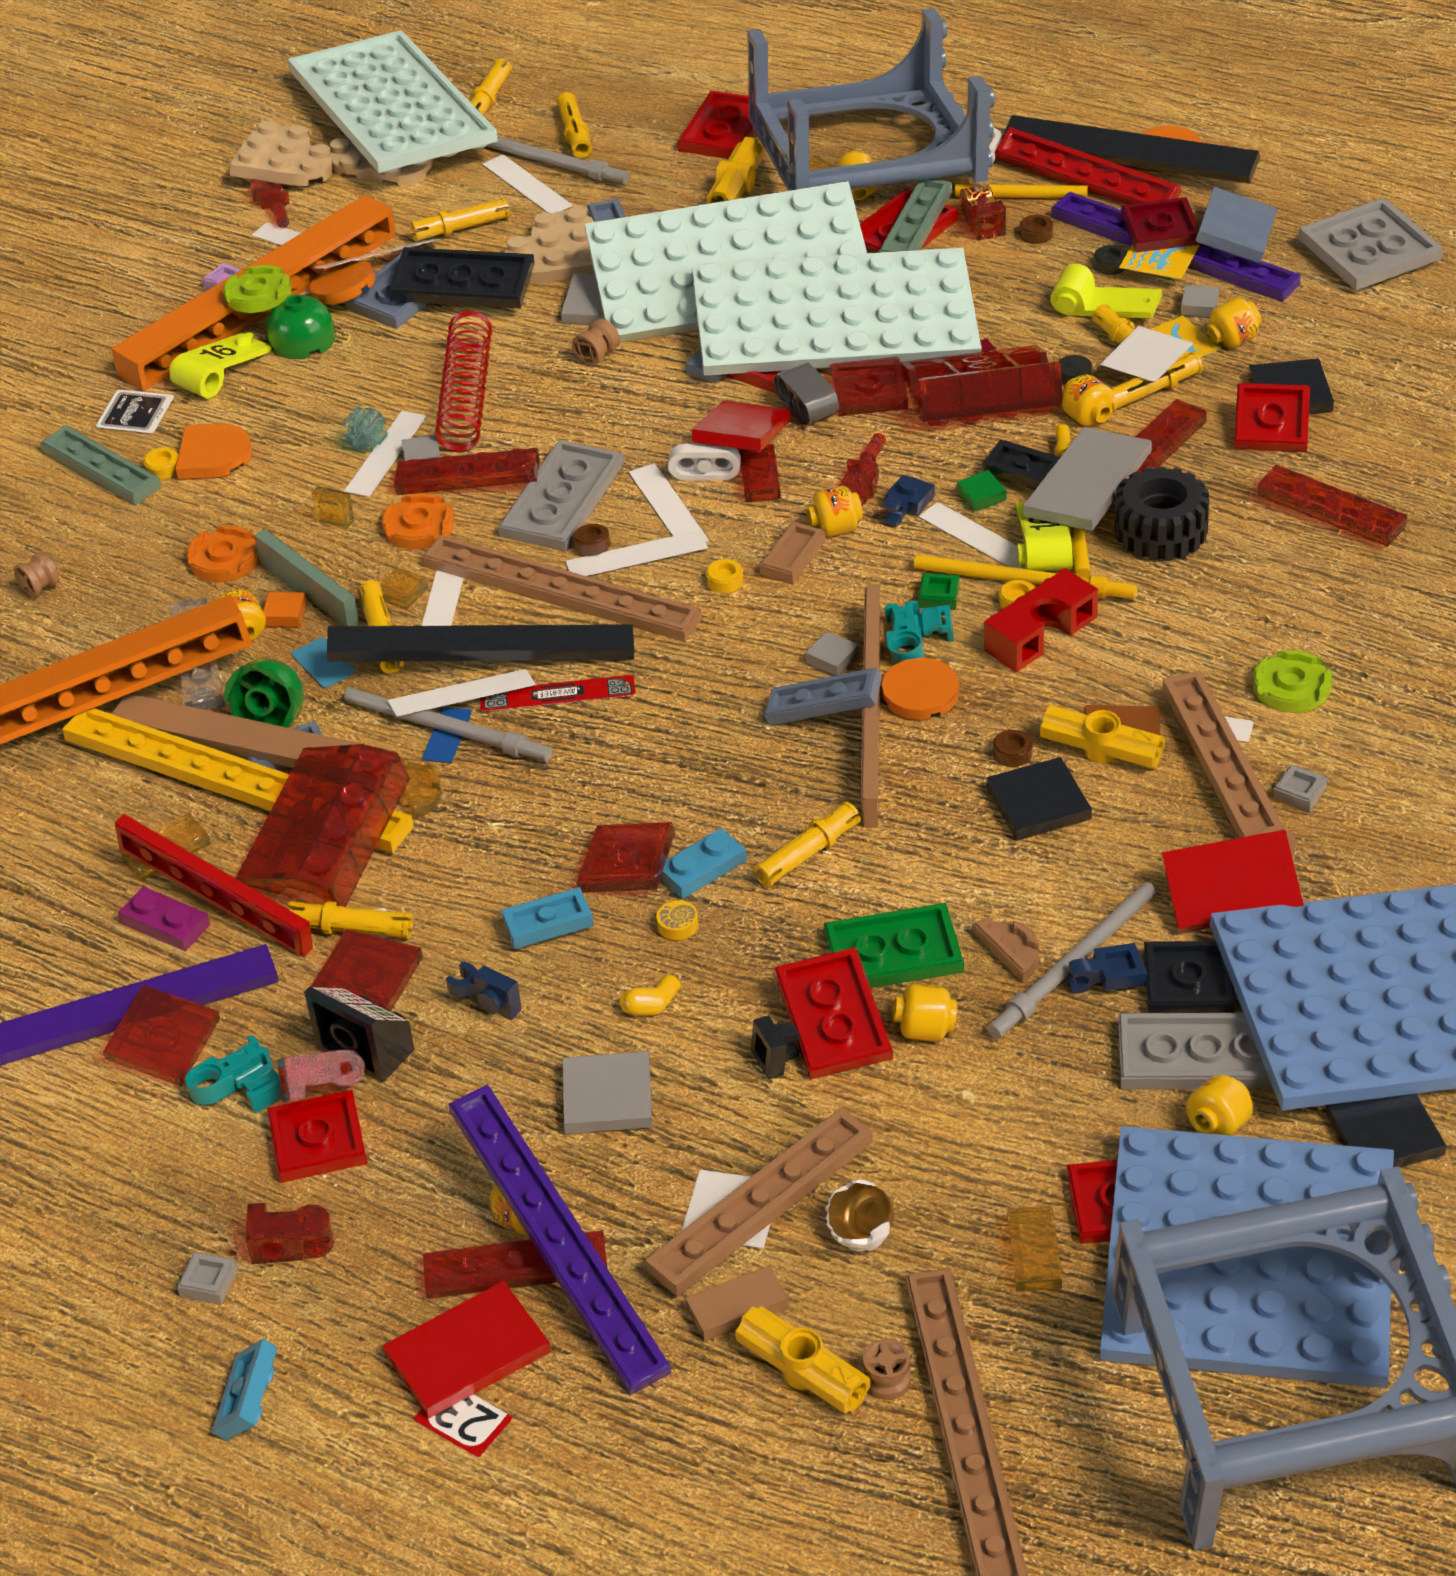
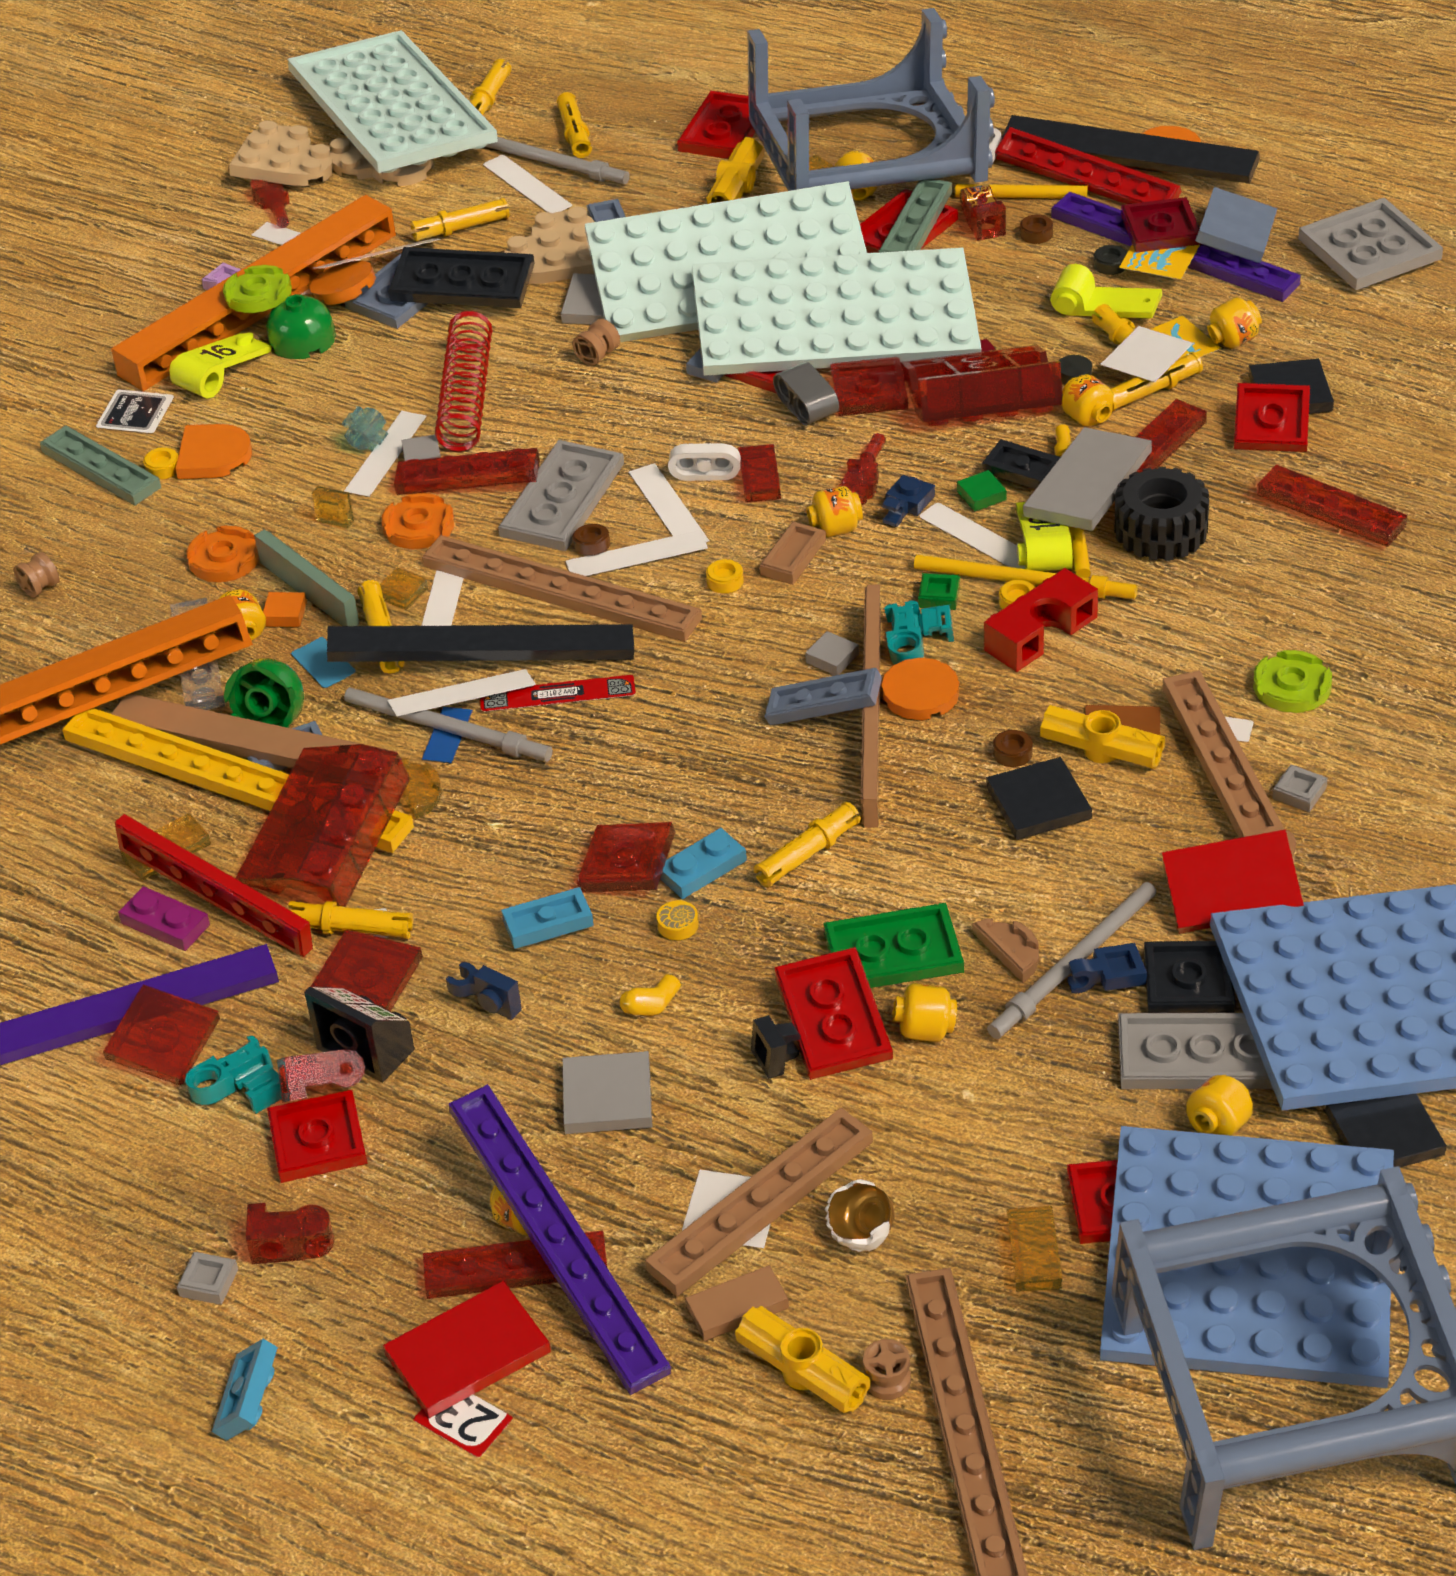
(740, 426): red tile -> none
(1199, 300): light grey tile -> none

